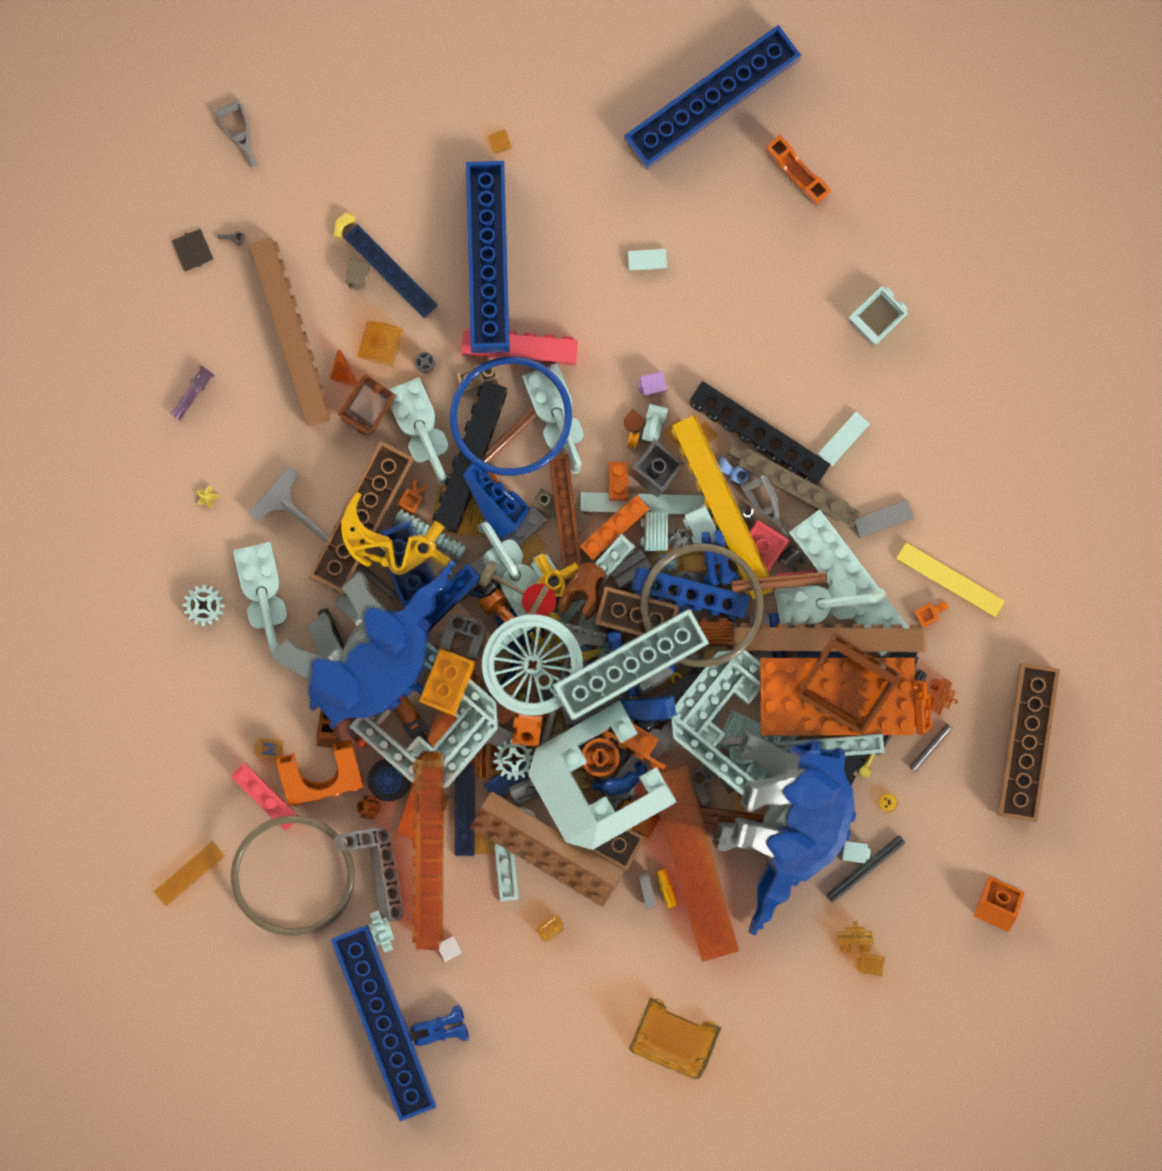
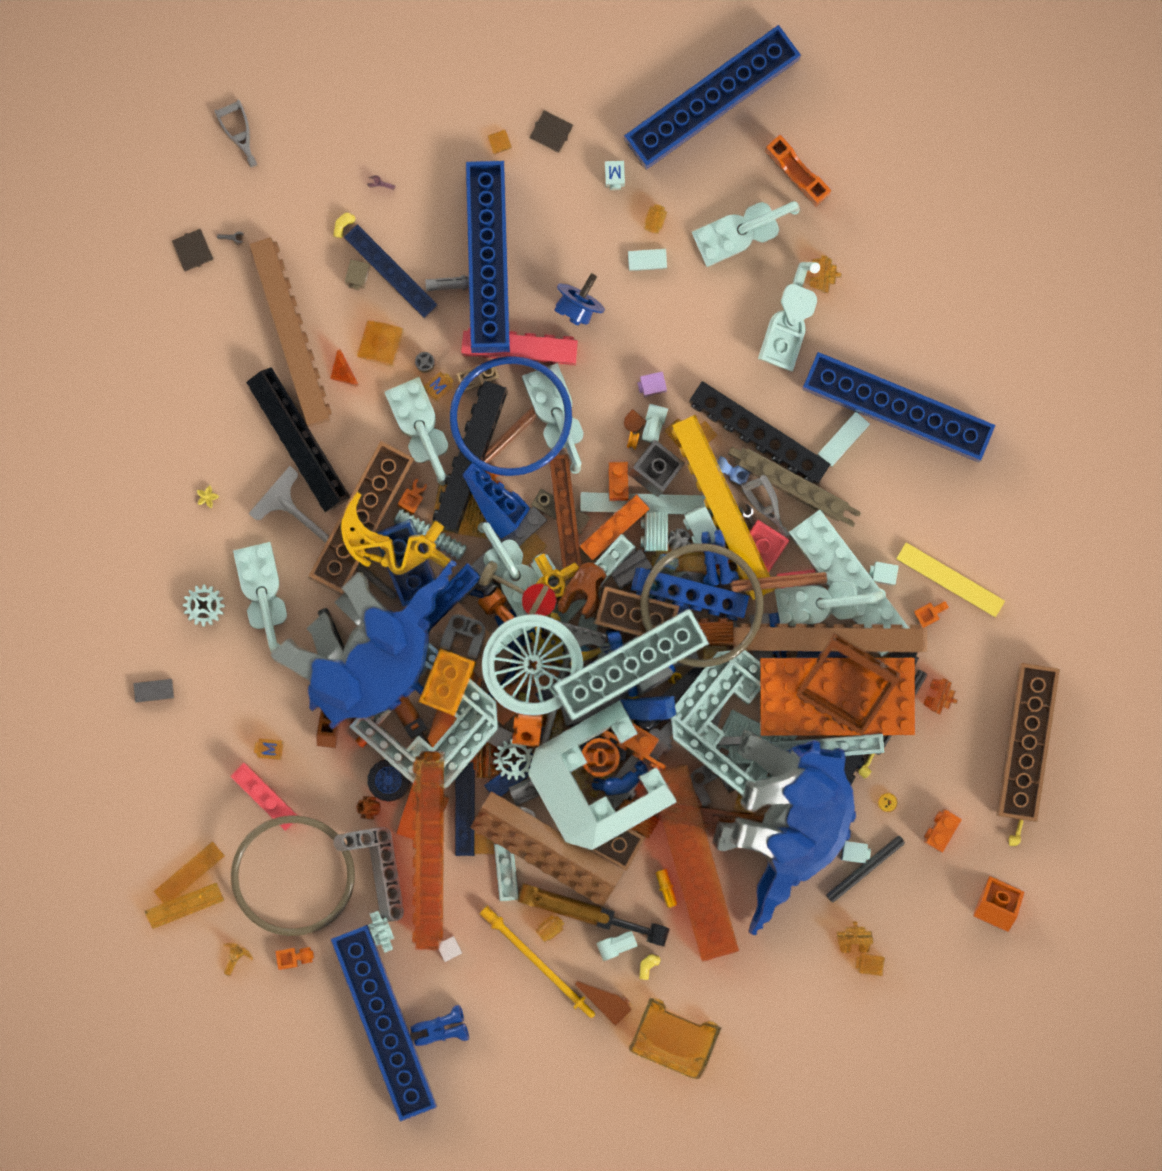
(153, 690): none -> flat silver tile
(184, 905): none -> clear yellow tile
(197, 384): clear purple pin -> none
(235, 954): none -> clear yellow plant
(288, 958): none -> orange plate
(298, 439): none -> black brick
(300, 790): orange arch -> none
(367, 405): window -> none
(378, 182): none -> hand
(439, 386): none -> clear yellow brick
(447, 283): none -> light grey pin
(498, 924): none -> yellow bar
(551, 131): none -> clear smoke piece
(577, 302): none -> blue piece
(587, 912): none -> pearl gold piece
(609, 1003): none -> dark orange slope
(612, 946): none -> light aqua piece
(614, 174): none -> light aqua brick
(646, 889): light grey beam -> none
(646, 964): none -> light yellow arm
(655, 218): none -> clear yellow brick
(721, 238): none -> light aqua plate
(787, 326): none -> light aqua plate
(790, 557): dark grey tile -> none
(826, 276): none -> clear yellow hips
(865, 331): light aqua window -> none
(883, 518): light grey tile -> none
(884, 573): none -> light aqua brick
(898, 407): none -> blue brick
(922, 707): orange hinge -> none
(931, 746): flat silver bar -> none
(942, 831): none -> orange brick
(1014, 840): none -> light yellow hand

